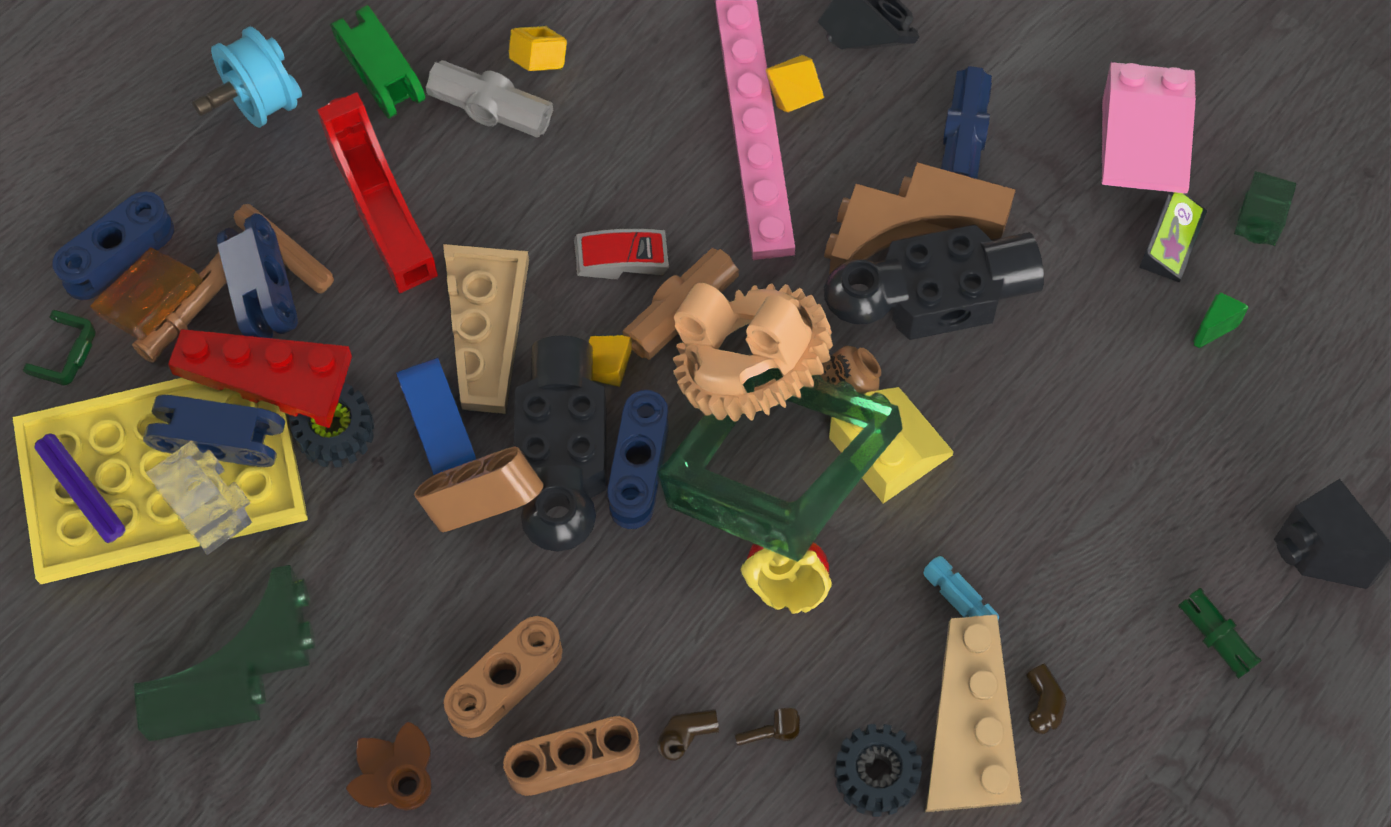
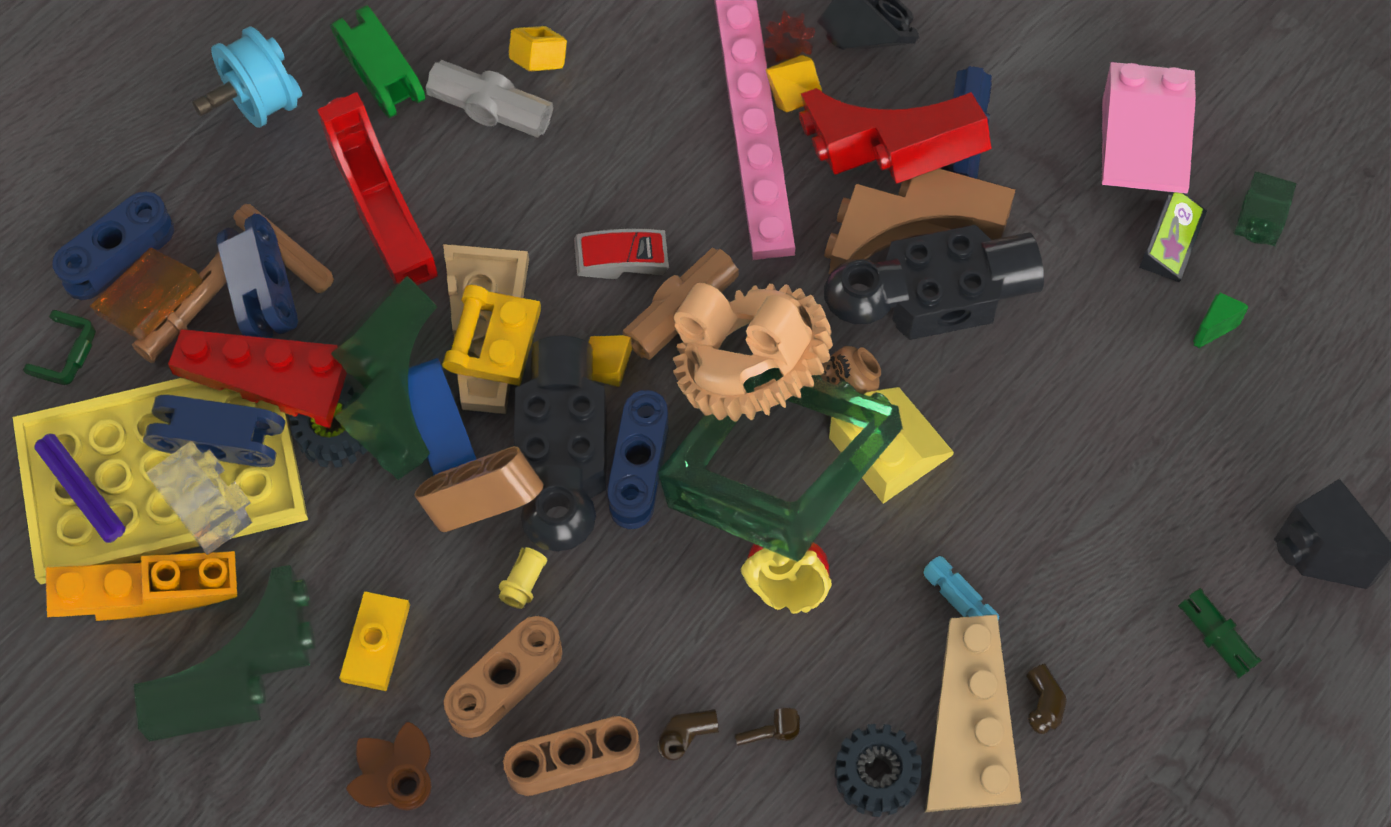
(141, 589): none -> light orange slope
(375, 641): none -> yellow plate
(379, 358): none -> clear green arch
(506, 339): none -> yellow plate
(522, 578): none -> light yellow pin
(797, 30): none -> clear red gear
(899, 139): none -> red arch

